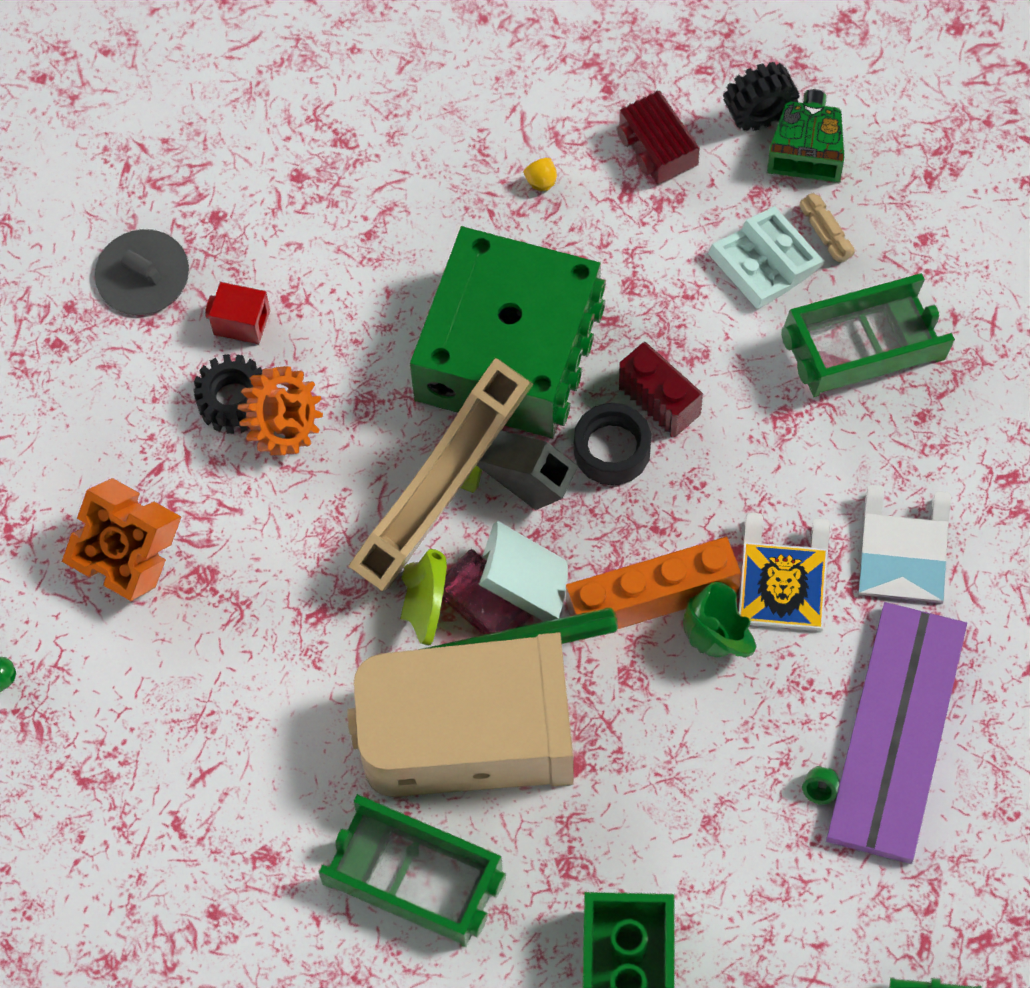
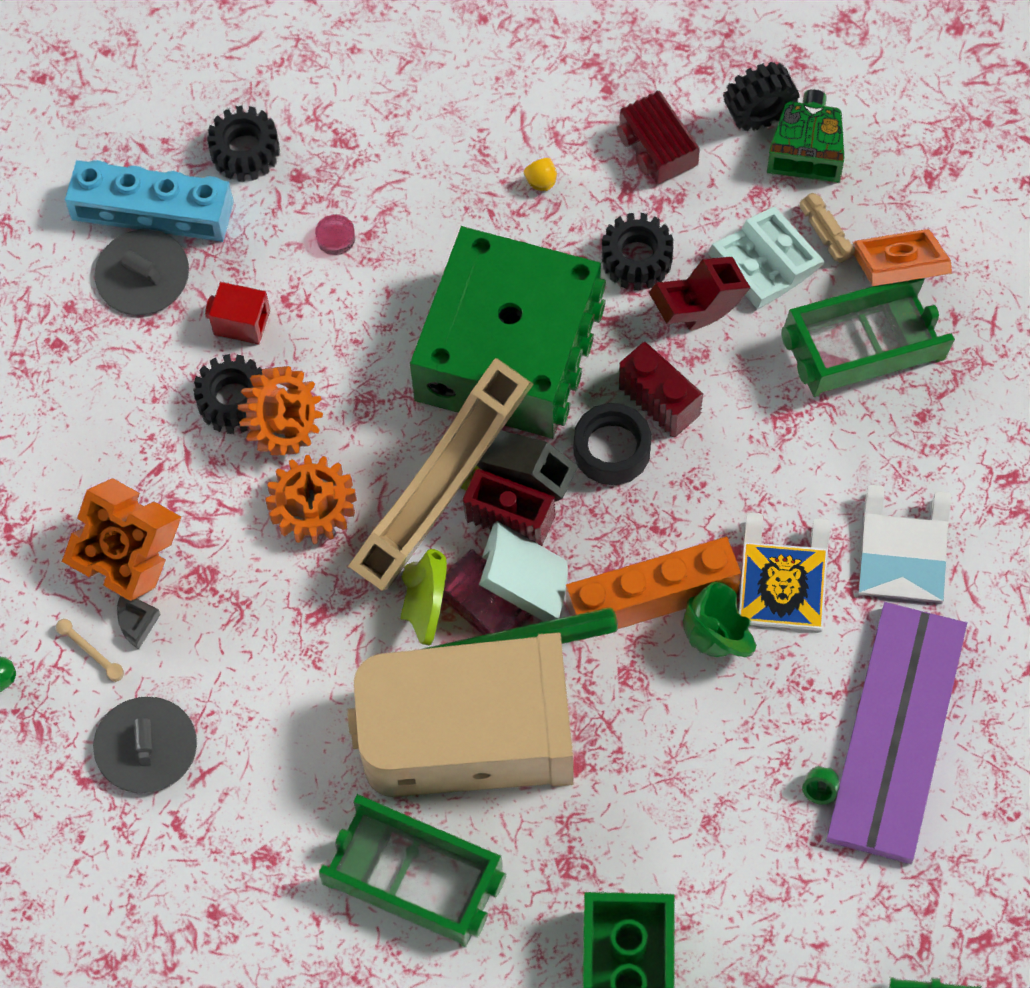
(114, 671): none -> tan hinge
(136, 619): none -> dark grey tile
(145, 744): none -> dark grey shield
(149, 200): none -> medium azure brick
(239, 125): none -> black tyre
(330, 503): none -> orange gear
(335, 234): none -> clear pink tile
(512, 504): none -> dark red brick
(637, 231): none -> black tyre
(704, 296): none -> dark red brick
(901, 257): none -> orange tile

